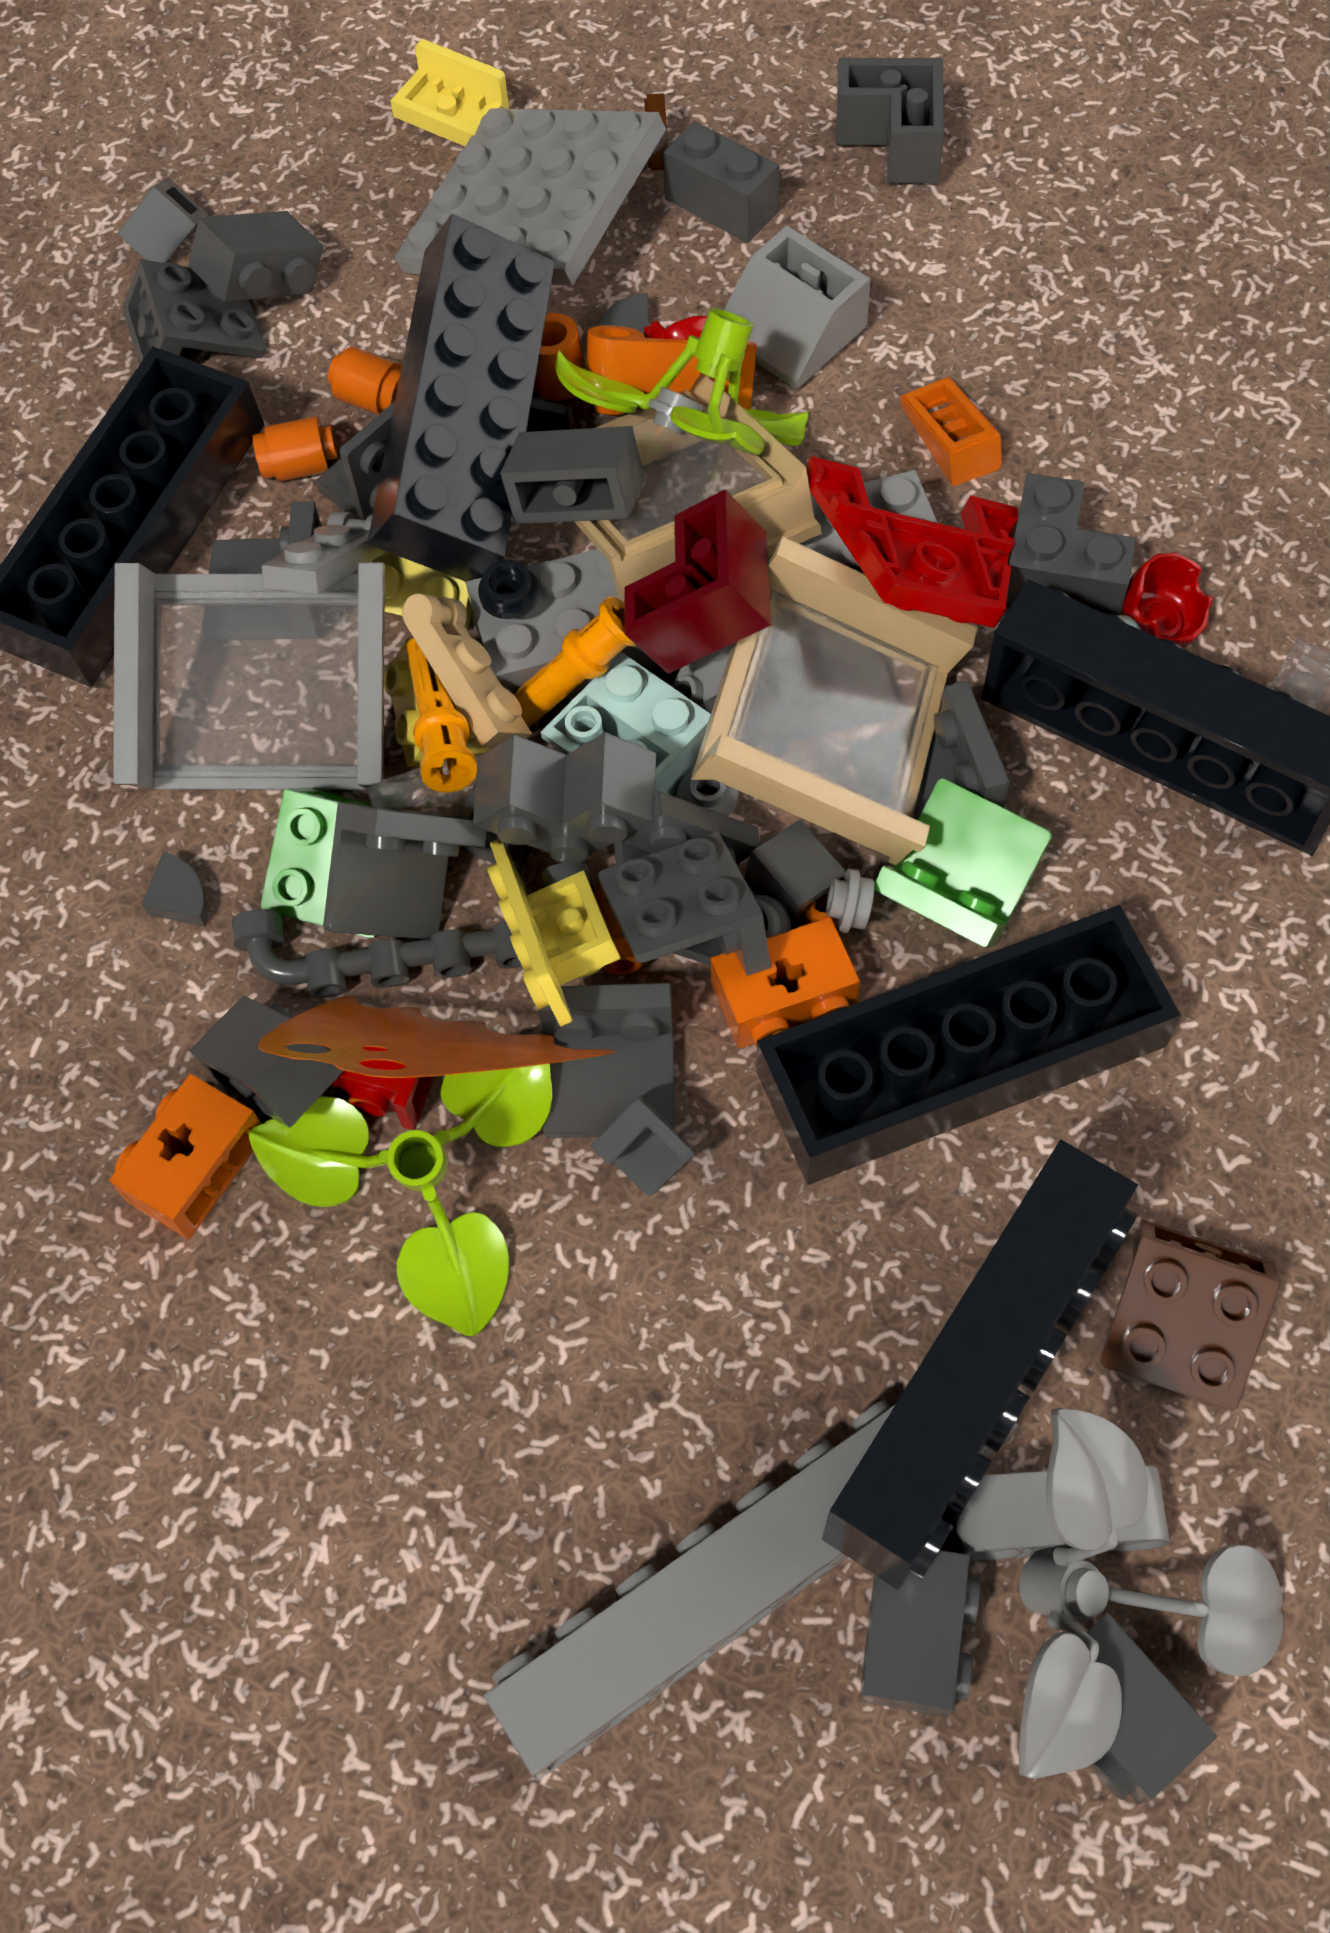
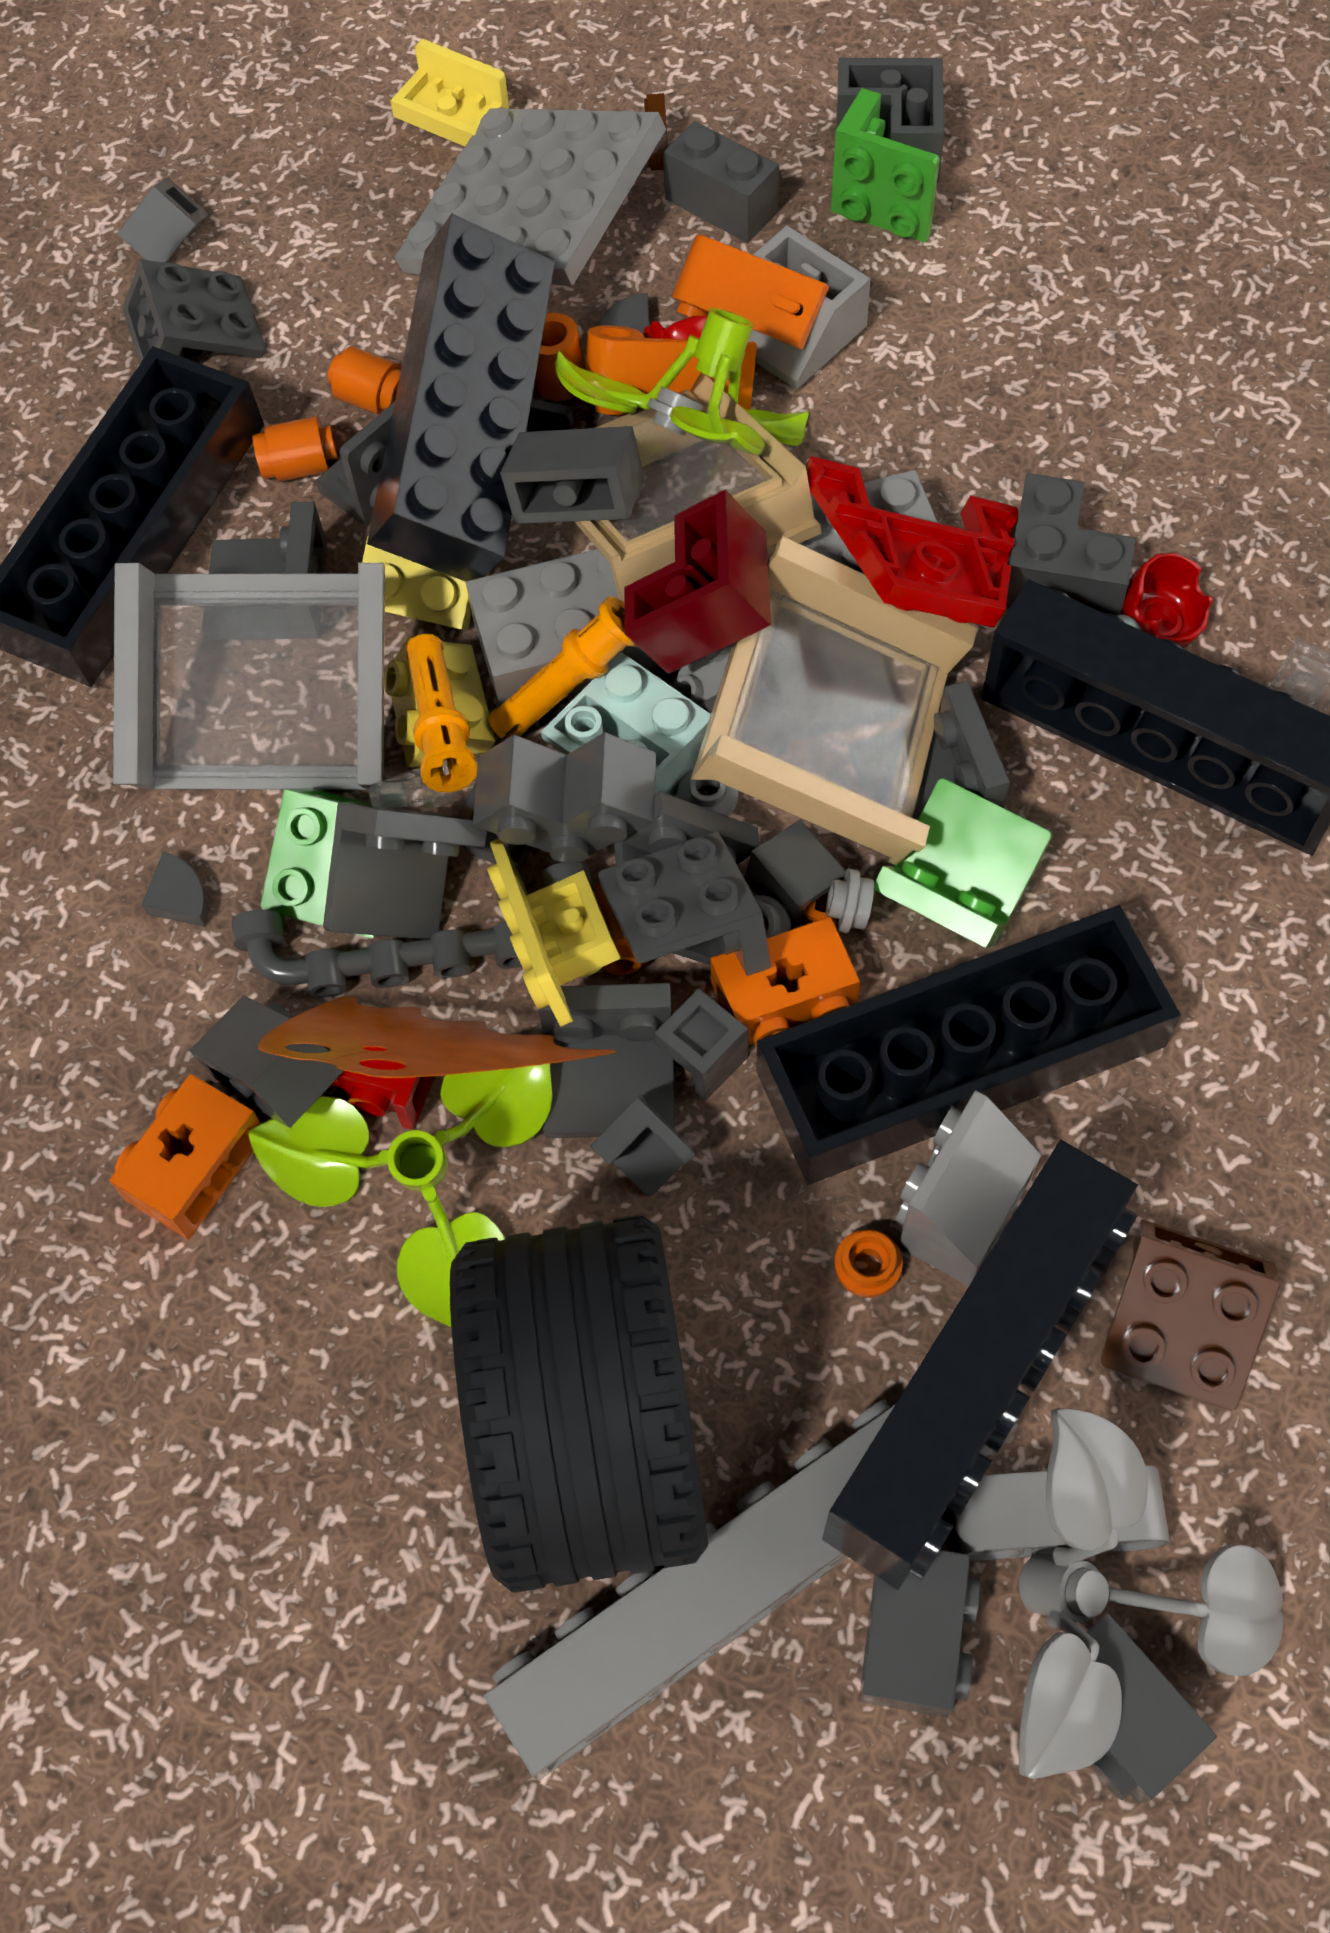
(255, 255): dark grey brick -> none
(323, 557): light grey plate -> none
(464, 668): tan plate -> none
(508, 577): black plate -> none
(575, 1404): none -> black tyre
(704, 1042): none -> dark grey panel
(749, 287): none -> orange door
(868, 1243): none -> orange plate
(880, 177): none -> bright green bracket
(963, 458): orange slope -> none
(967, 1190): none -> light grey slope

